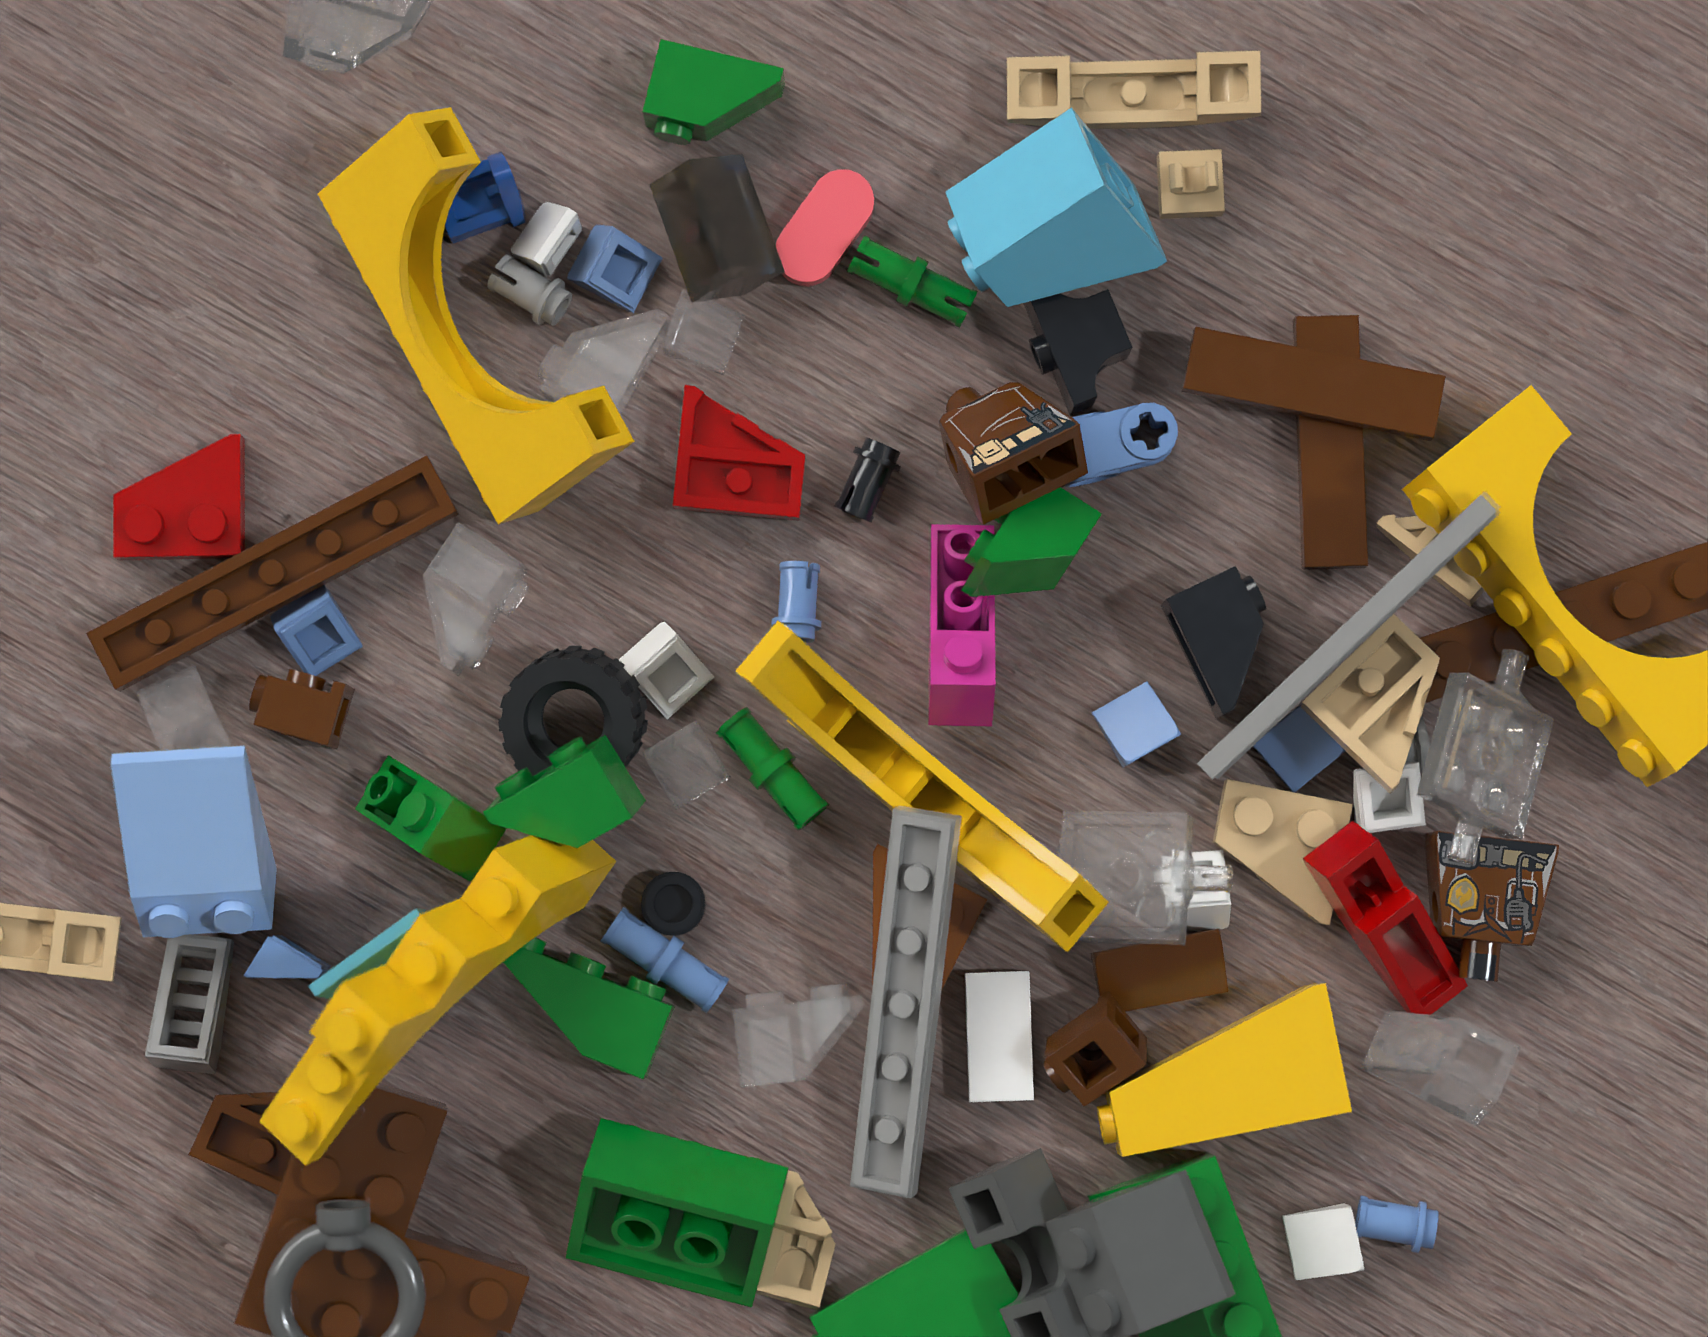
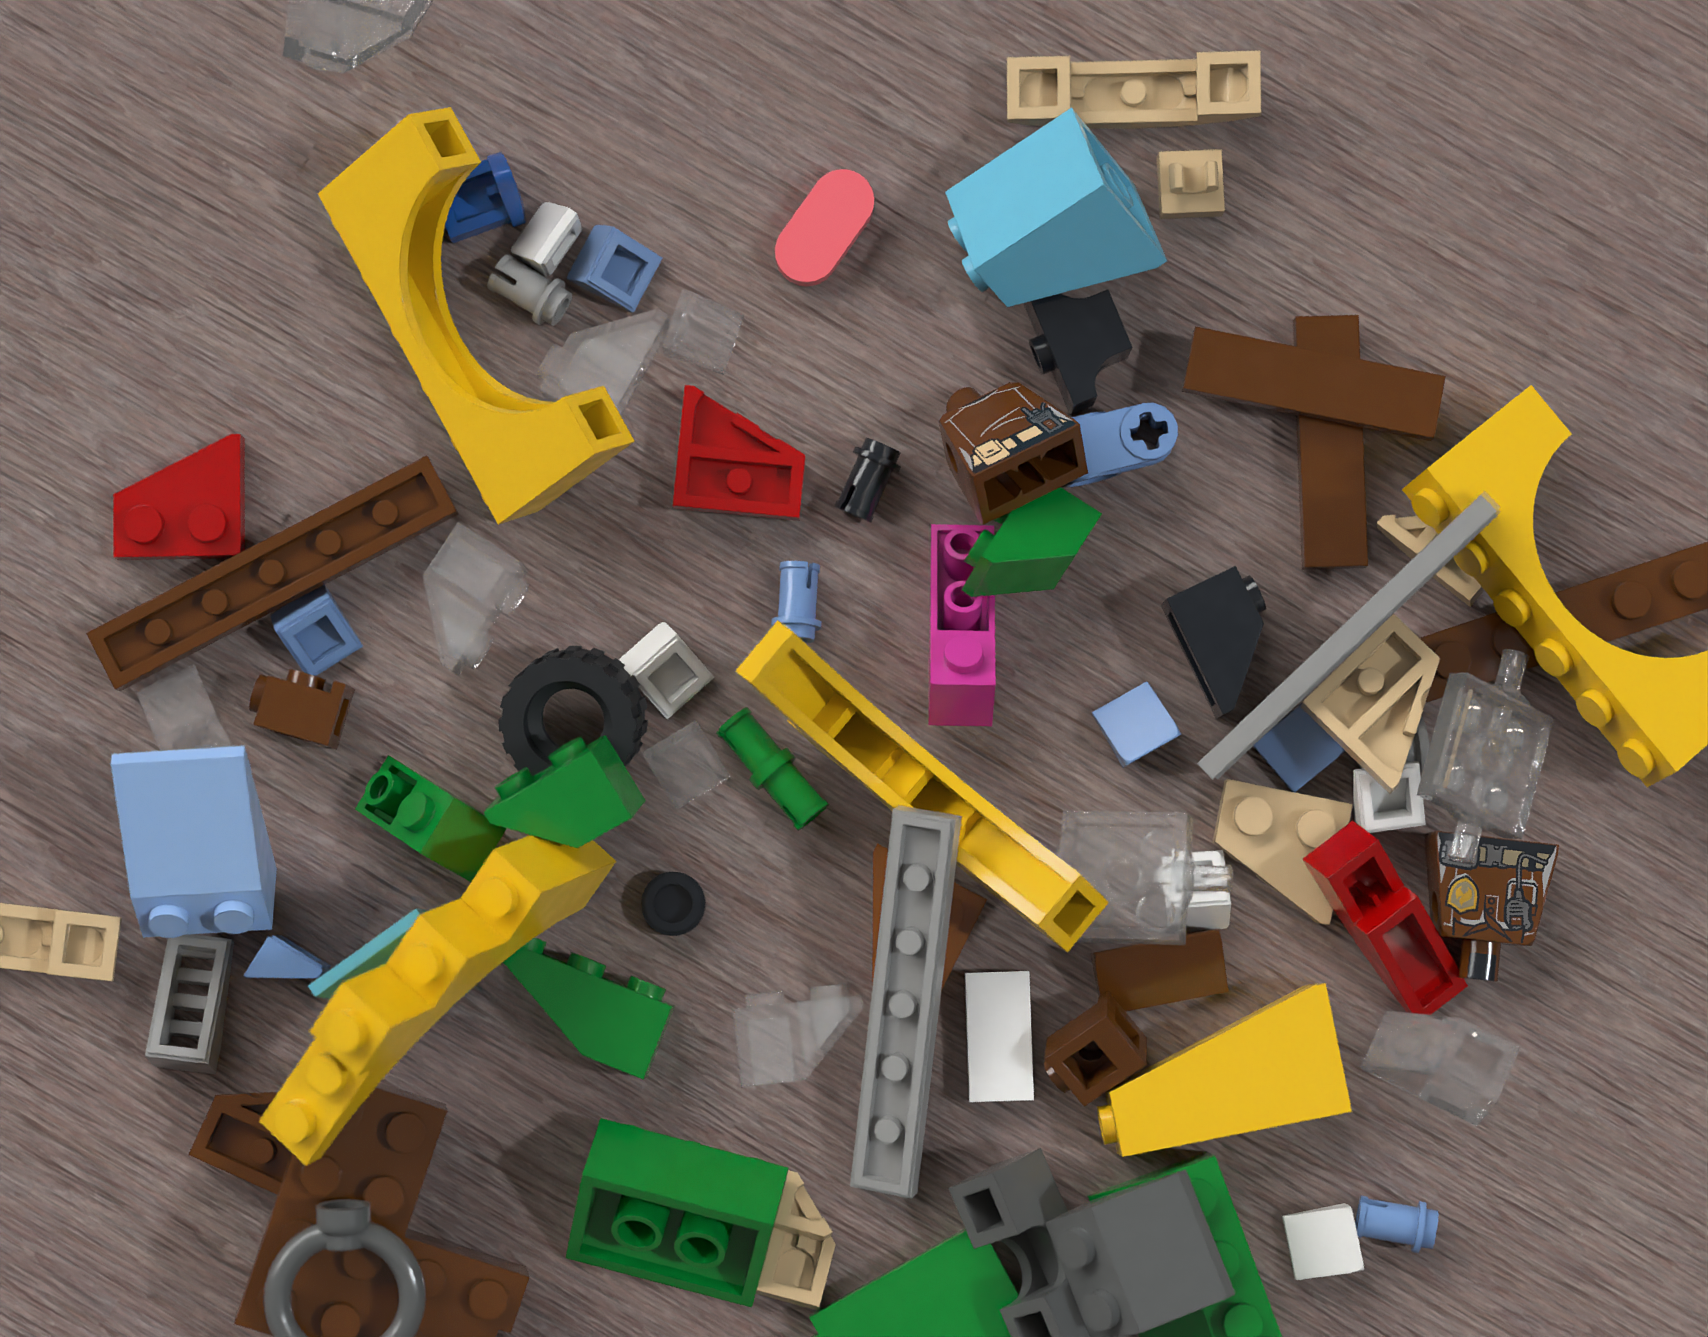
(664, 960): medium blue pin -> none
(705, 92): green slope -> none
(716, 227): clear smoke brick -> none
(912, 281): green pin -> none

